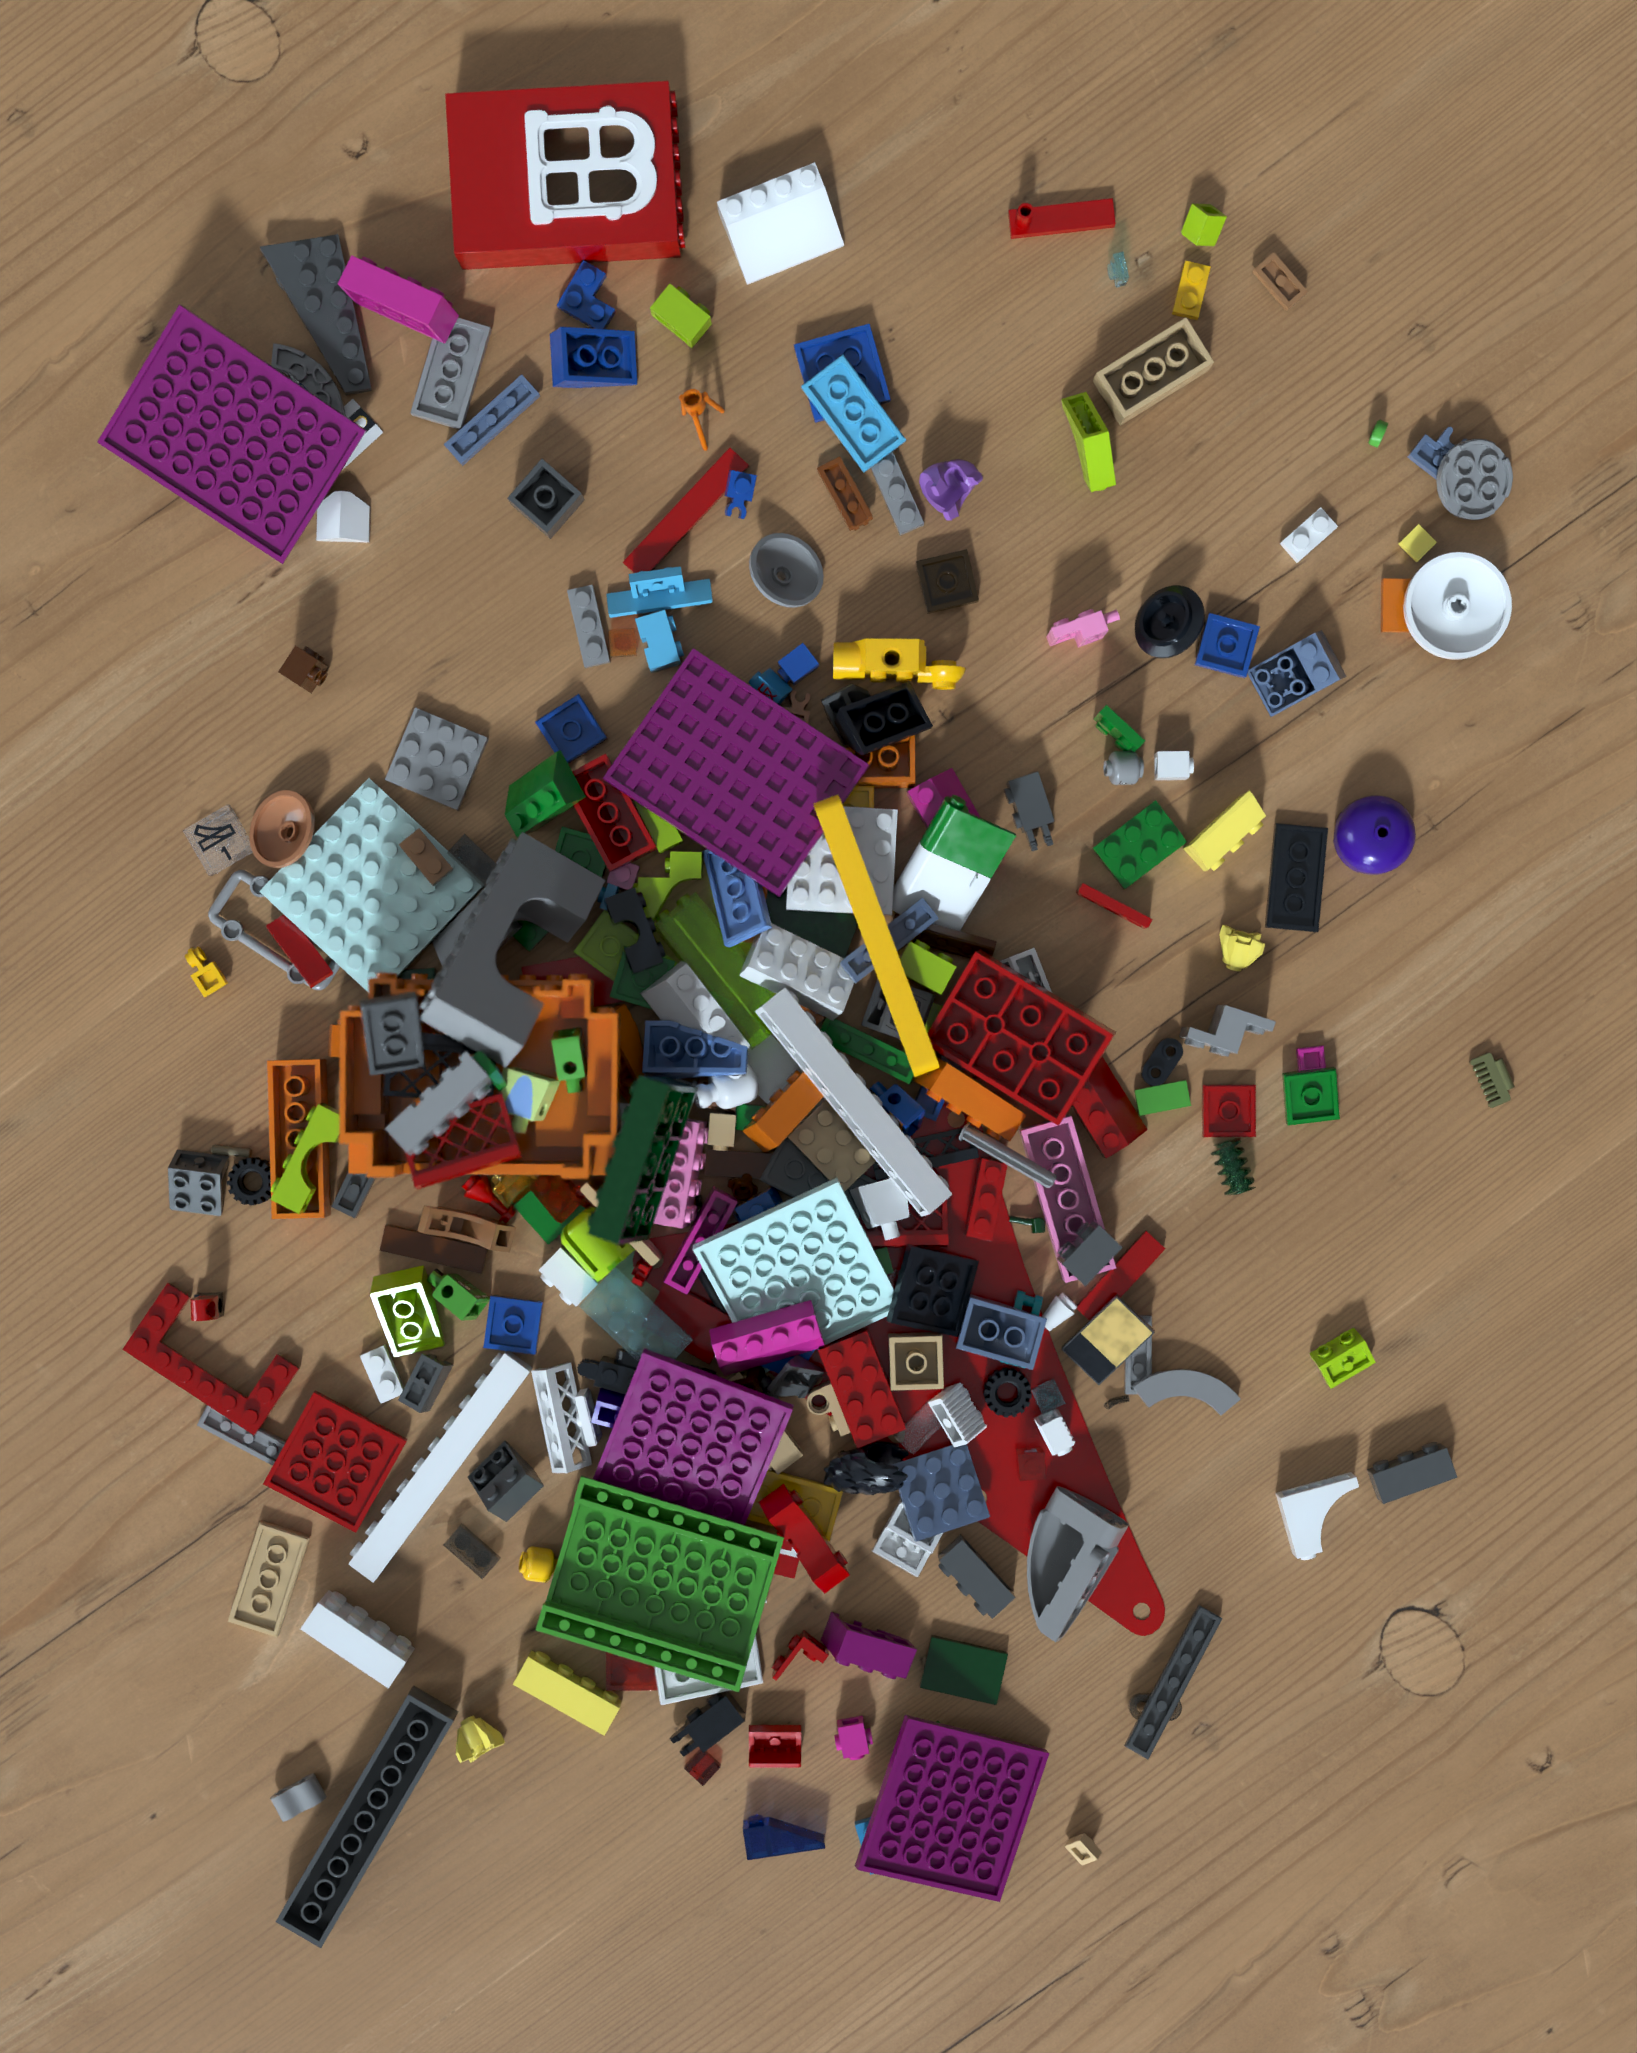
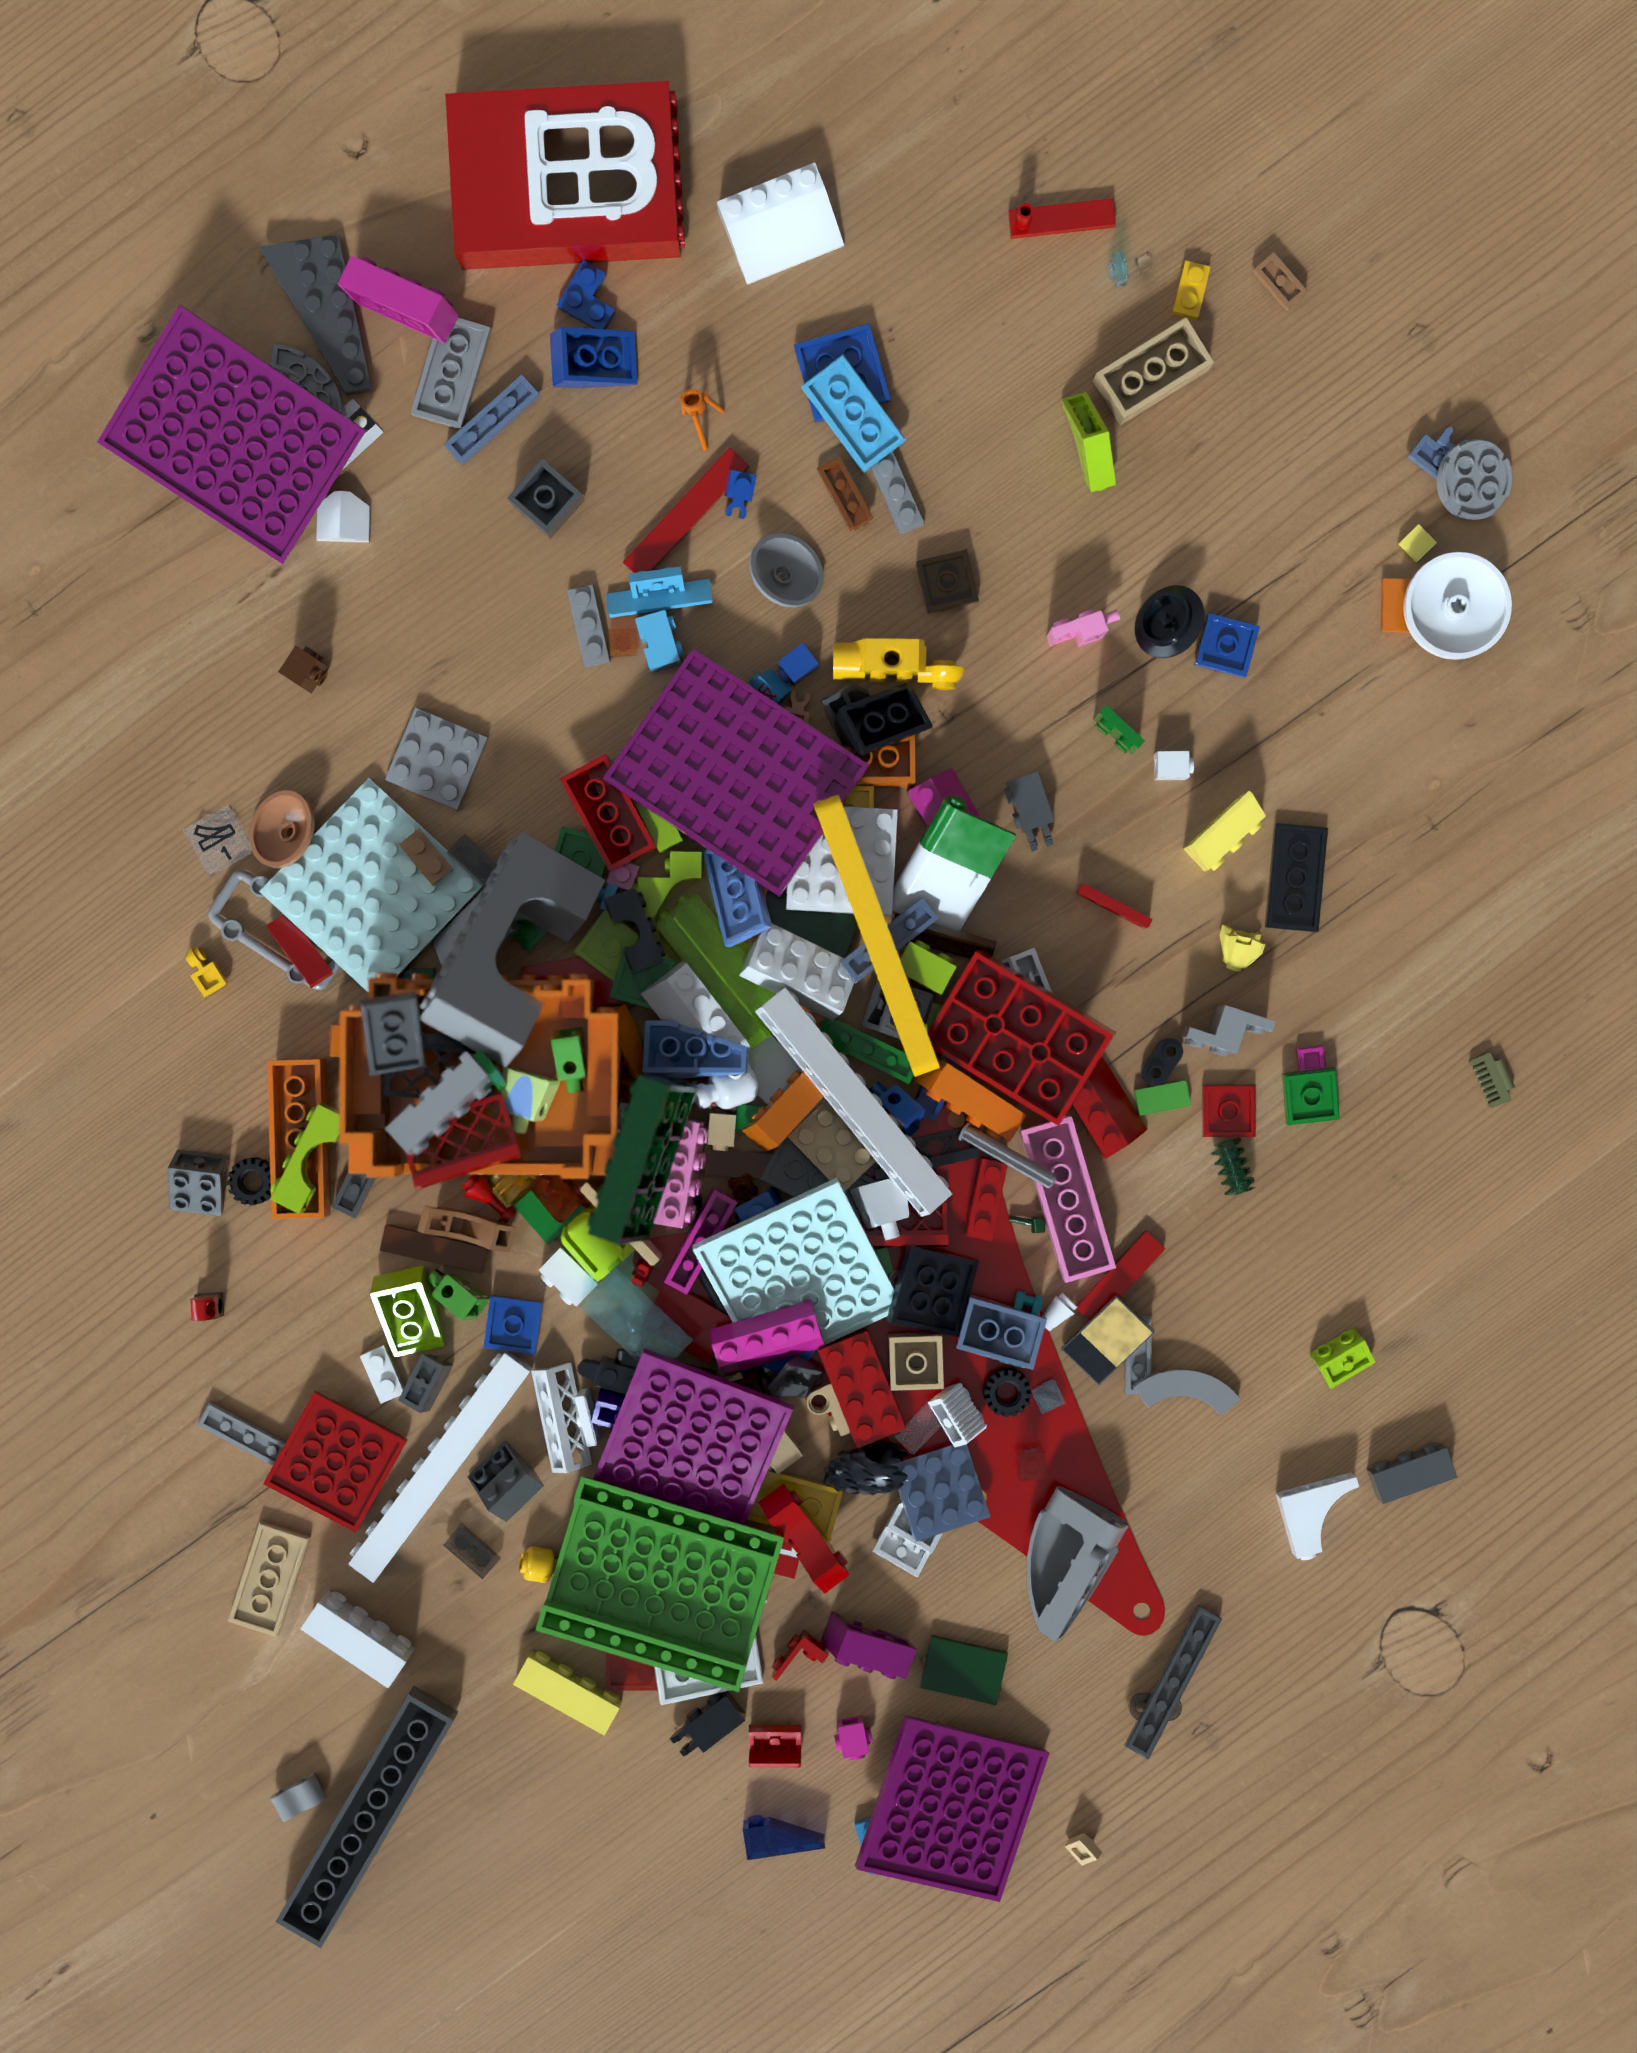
(232, 1151): dark tan piece -> none
(245, 1411): red plate -> none
(475, 1739): light yellow brick -> none
(542, 795): green slope -> none
(571, 729): blue tile -> none
(681, 315): lime brick -> none
(702, 1766): clear red tile -> none
(948, 485): medium lavender piece -> none
(975, 1577): dark grey brick -> none
(1055, 1432): white brick -> none
(1088, 1252): dark grey brick -> none
(1112, 1402): clear smoke leg -> none
(1124, 767): light grey head -> none
(1139, 845): green plate -> none
(1203, 224): lime panel -> none
(1296, 673): sand blue slope -> none
(1308, 535): white plate -> none
(1358, 838): dark purple cylinder -> none
(1377, 433): bright green tile -> none

